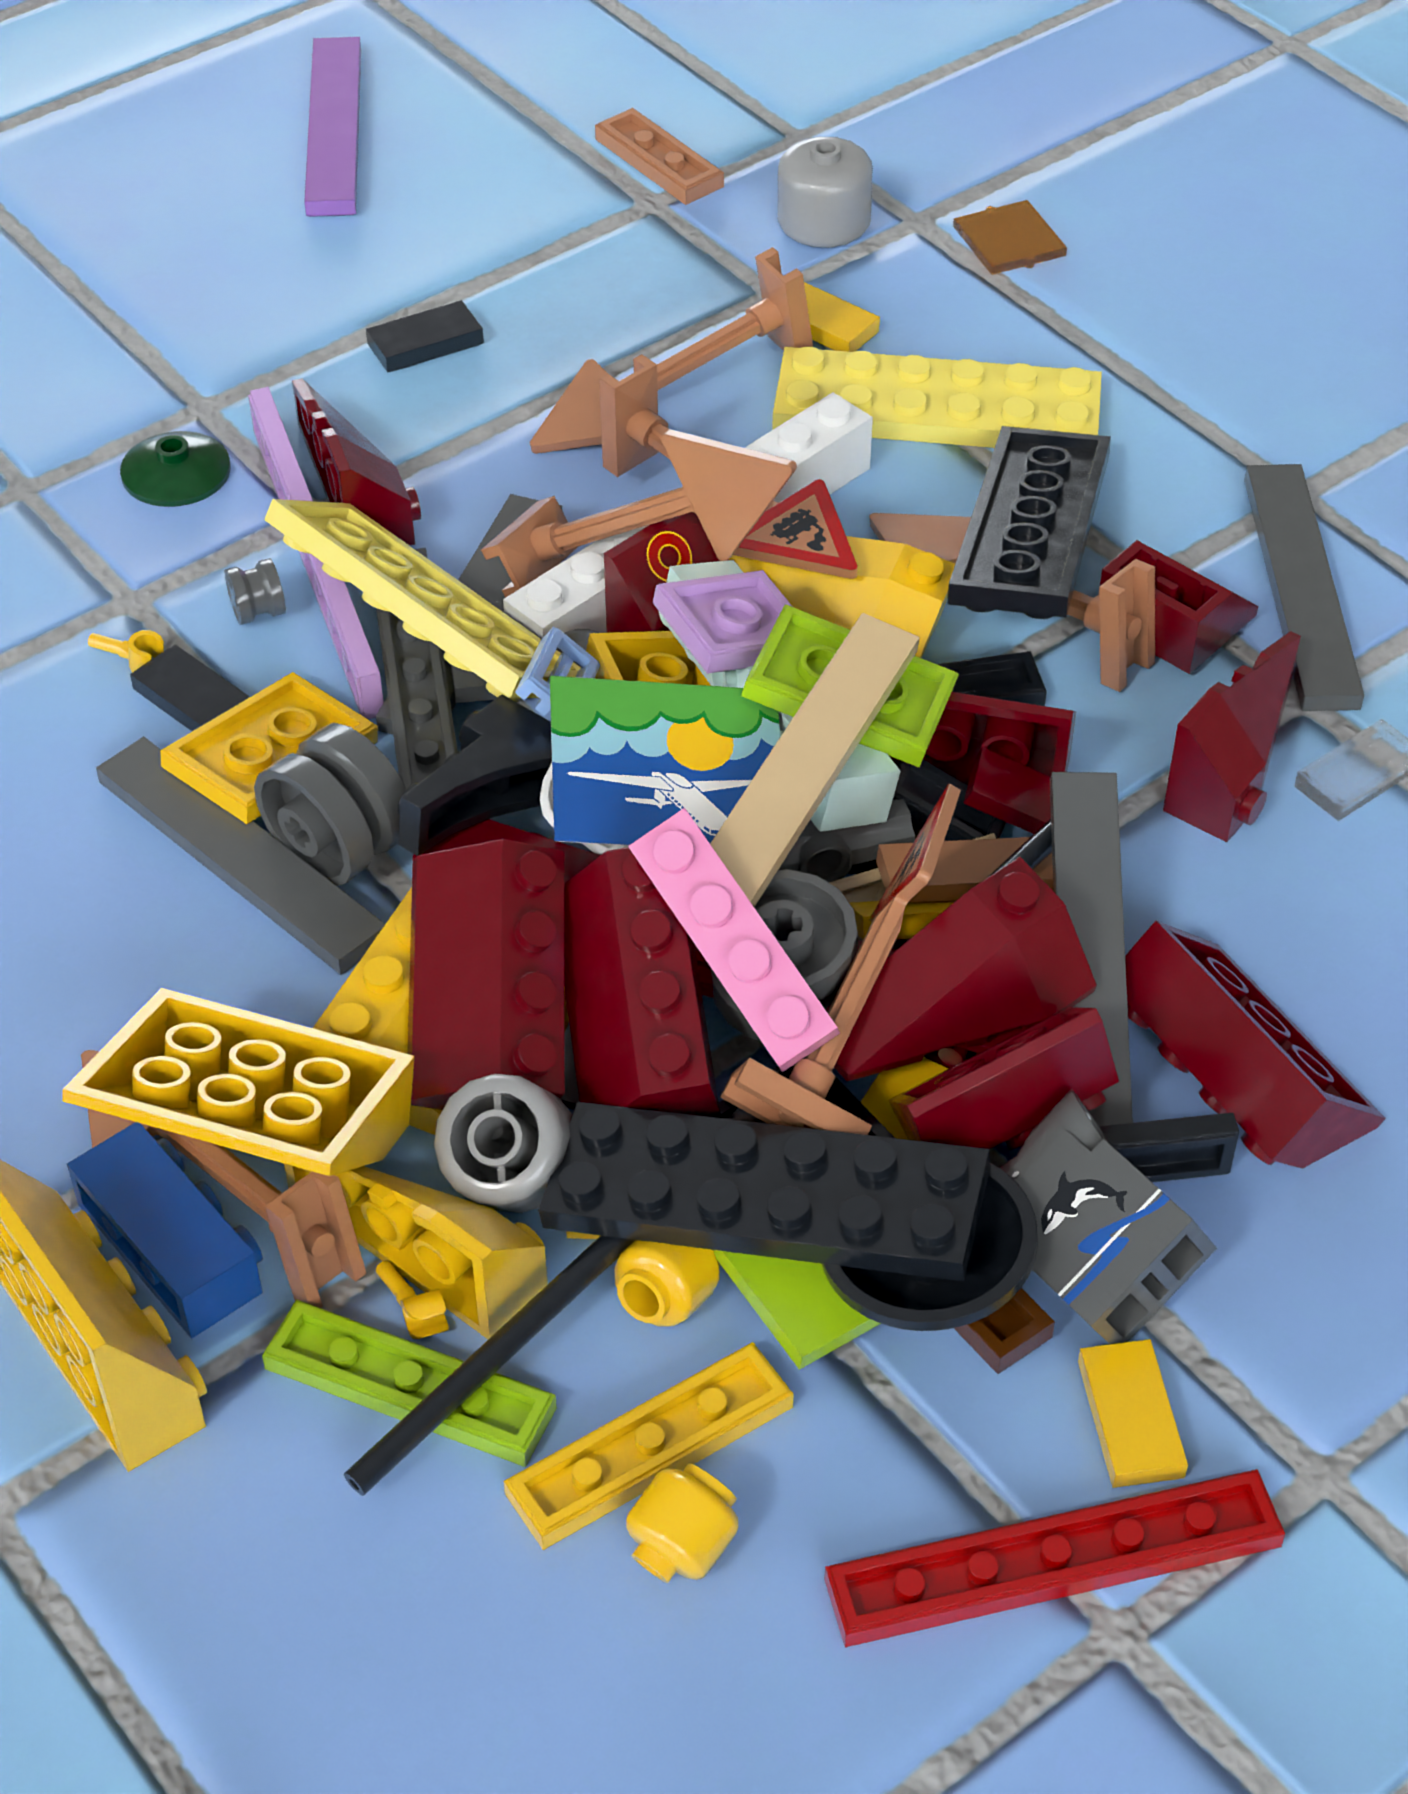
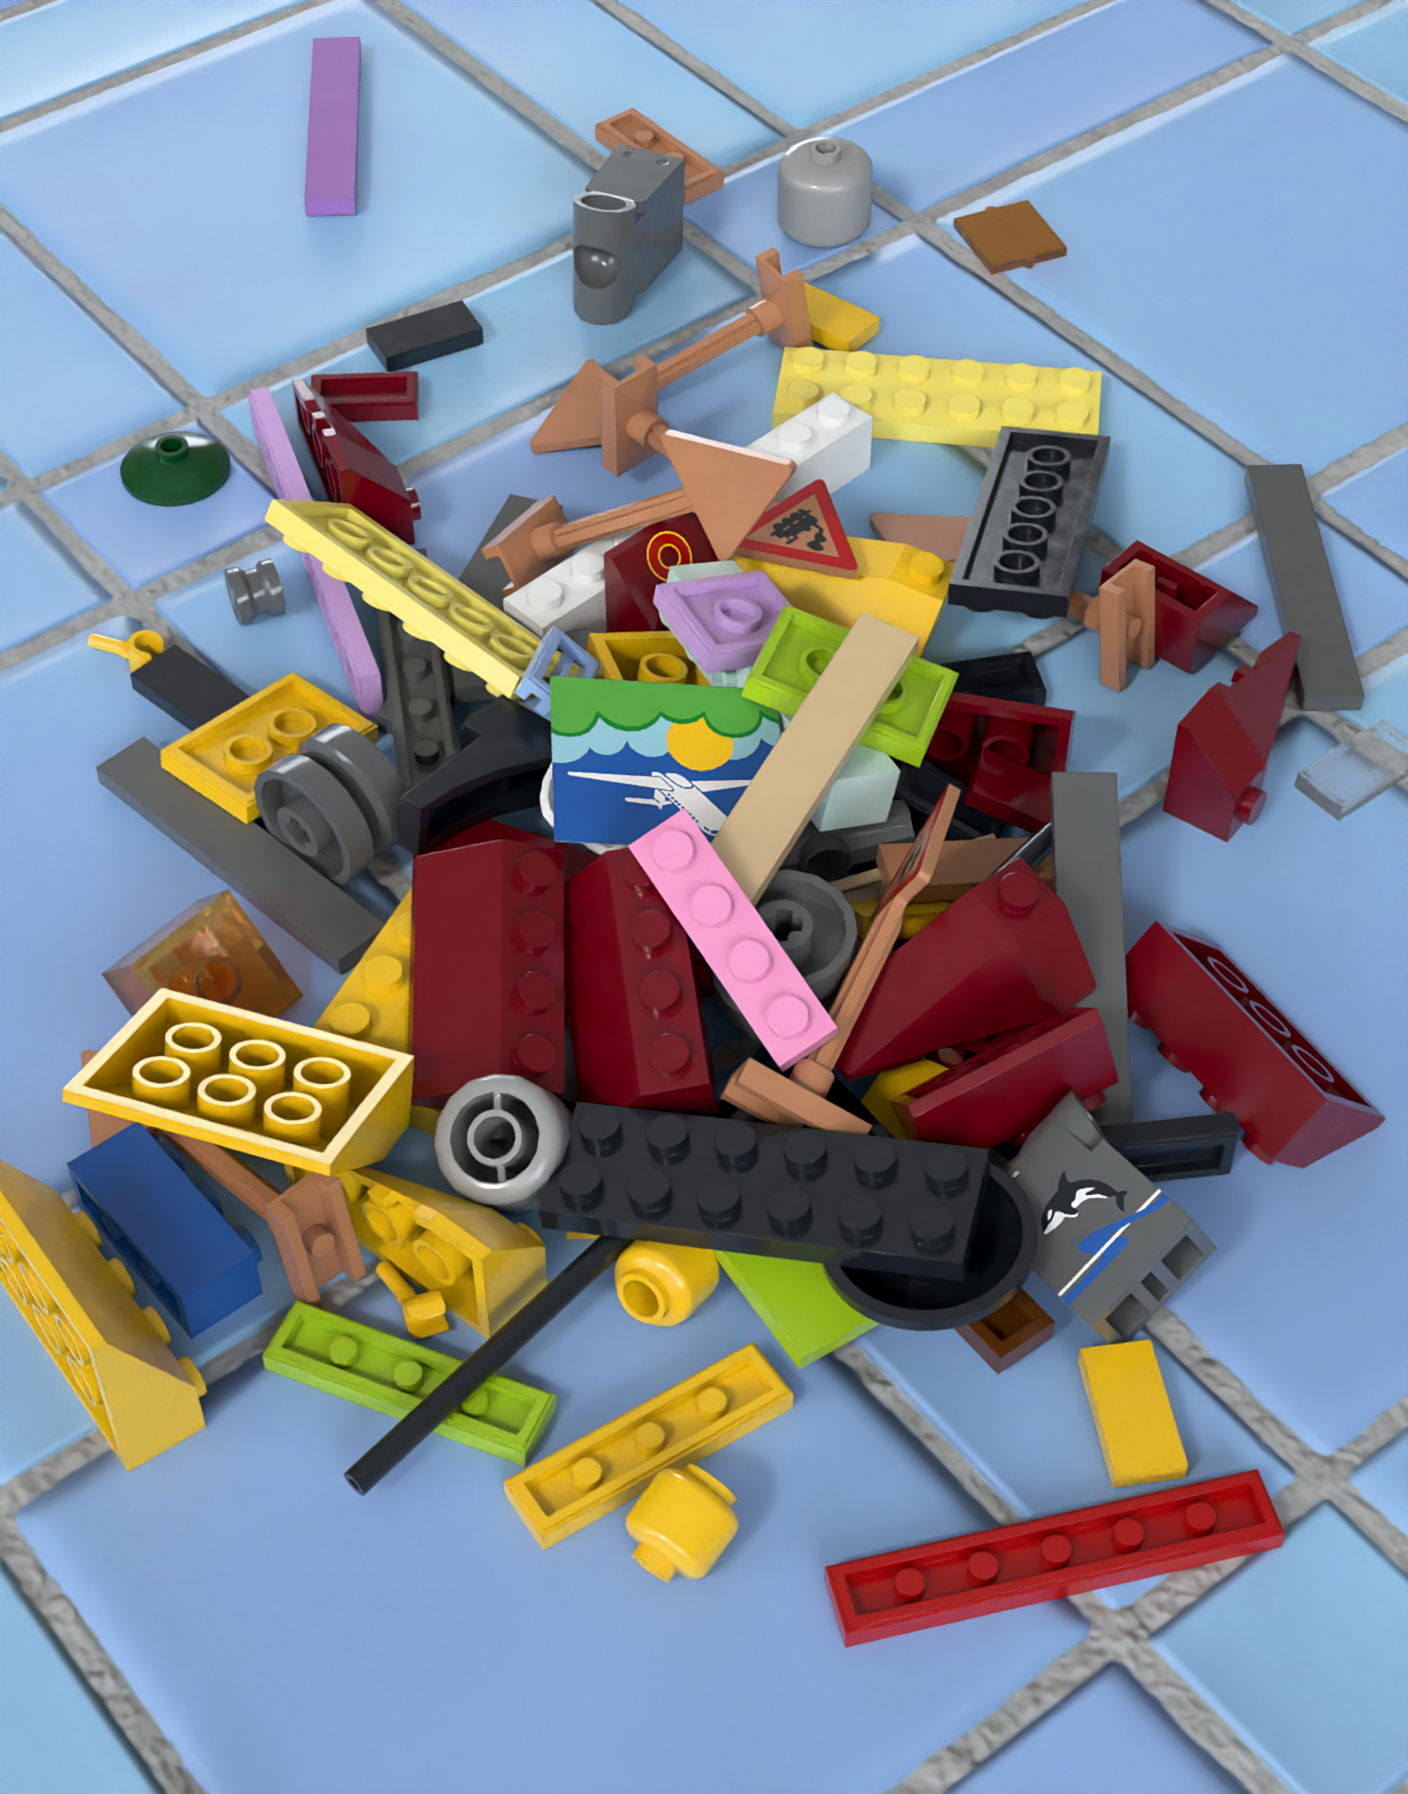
(206, 954): none -> clear orange slope
(371, 395): none -> dark red tile
(625, 231): none -> dark grey piece

